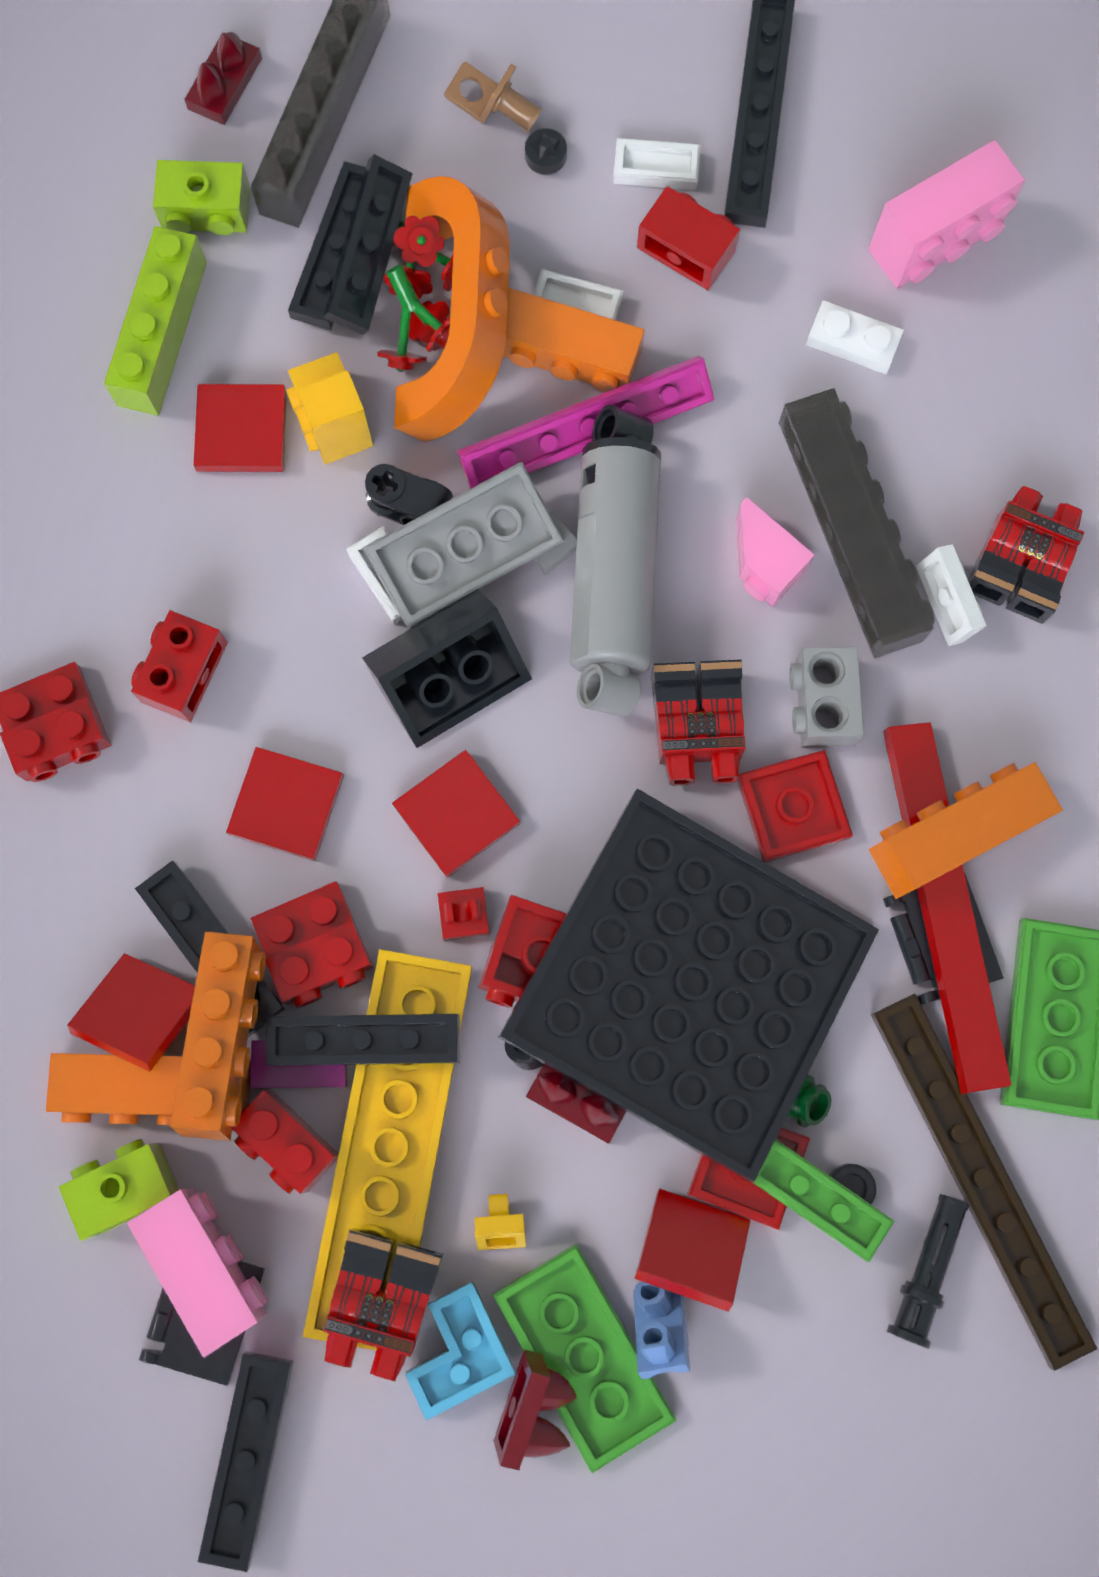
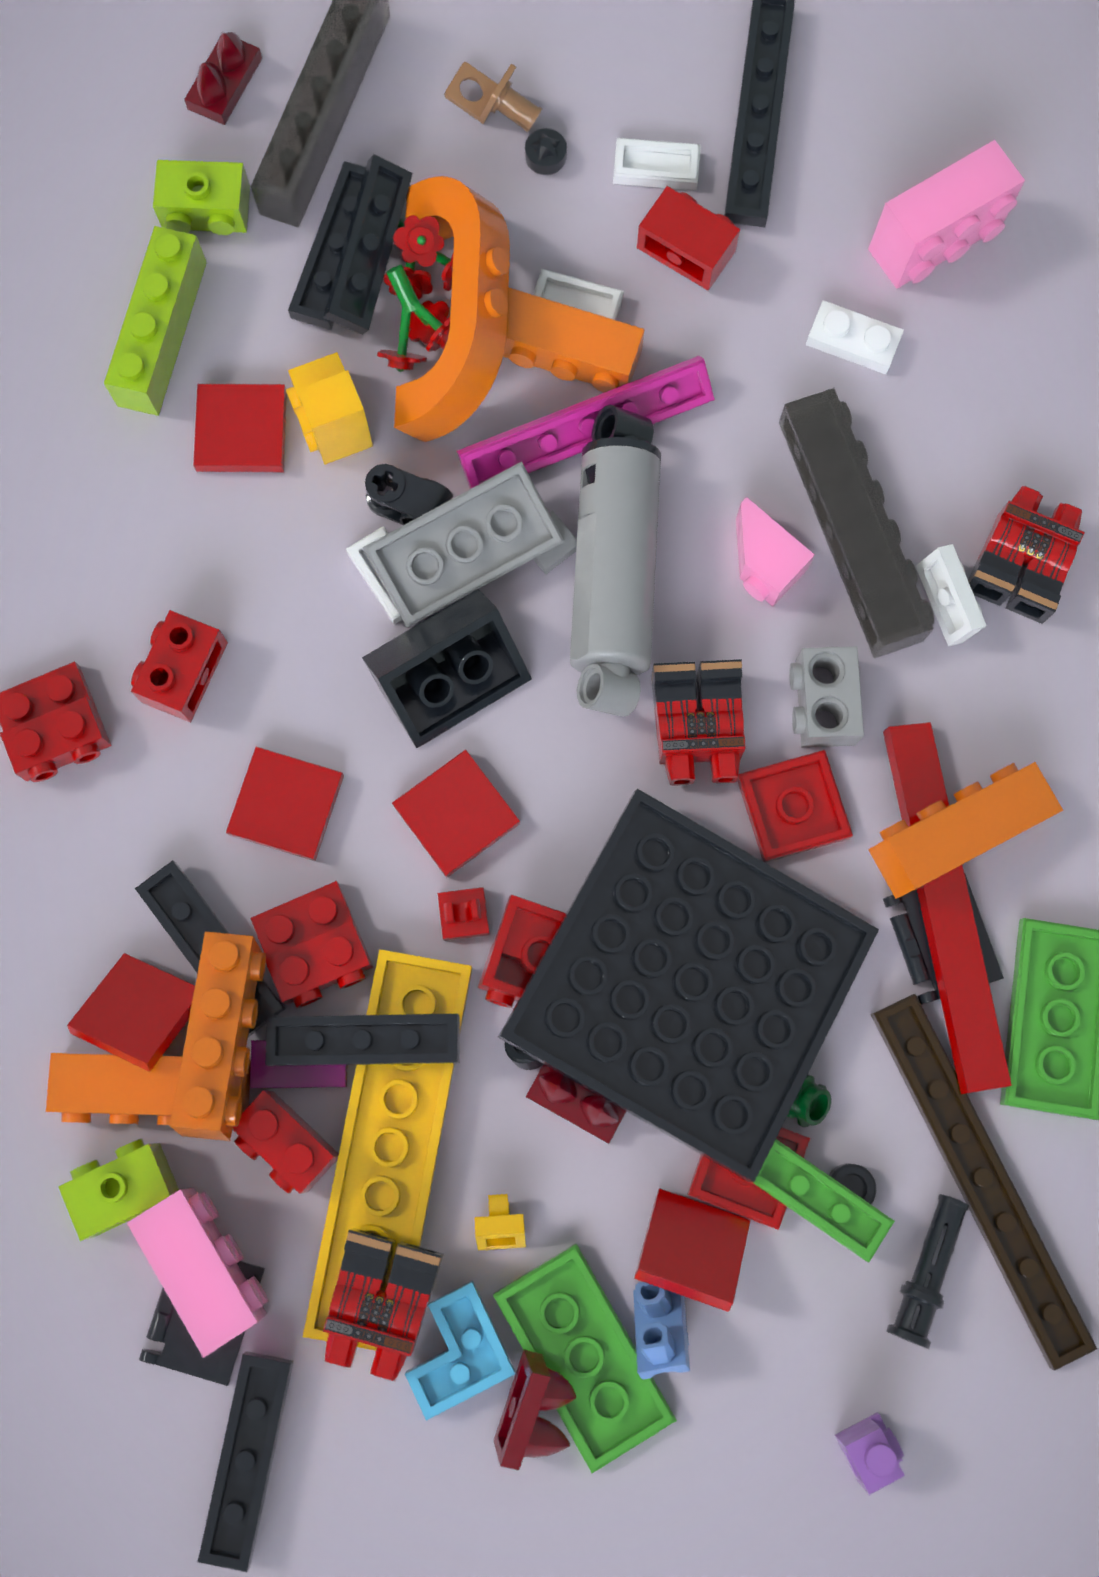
(872, 1453): none -> medium lavender brick

